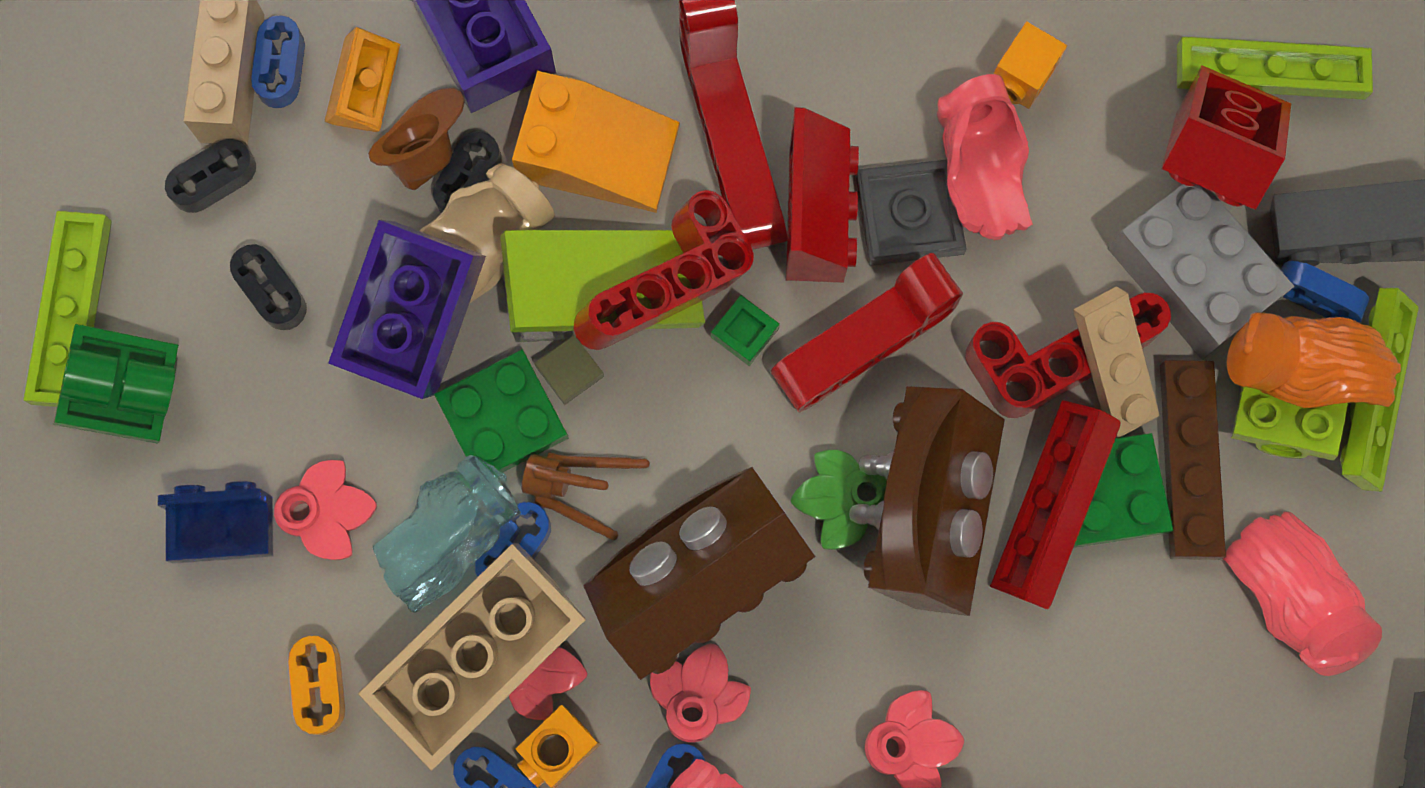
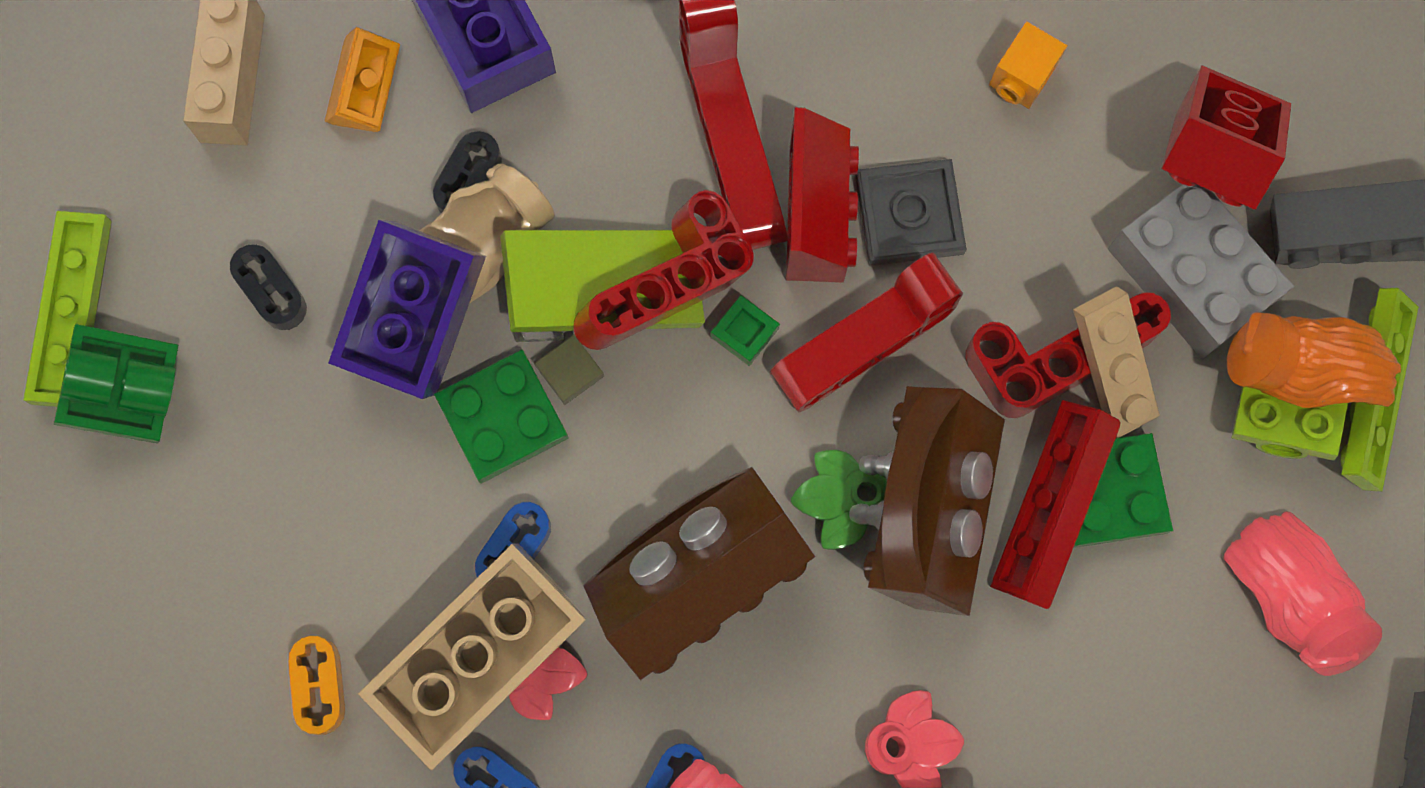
(210, 175): black beam -> none
(217, 523): clear blue bracket -> none
(267, 61): blue beam -> none
(332, 510): coral plate -> none
(420, 139): dark orange piece -> none
(447, 531): clear light blue hair -> none
(551, 477): dark orange plant -> none
(580, 744): light orange brick -> none
(594, 143): light orange slope -> none
(700, 685): coral plate -> none
(985, 157): coral hair -> none
(1192, 460): reddish brown plate -> none
(1280, 66): lime plate -> none
(1324, 292): blue beam -> none

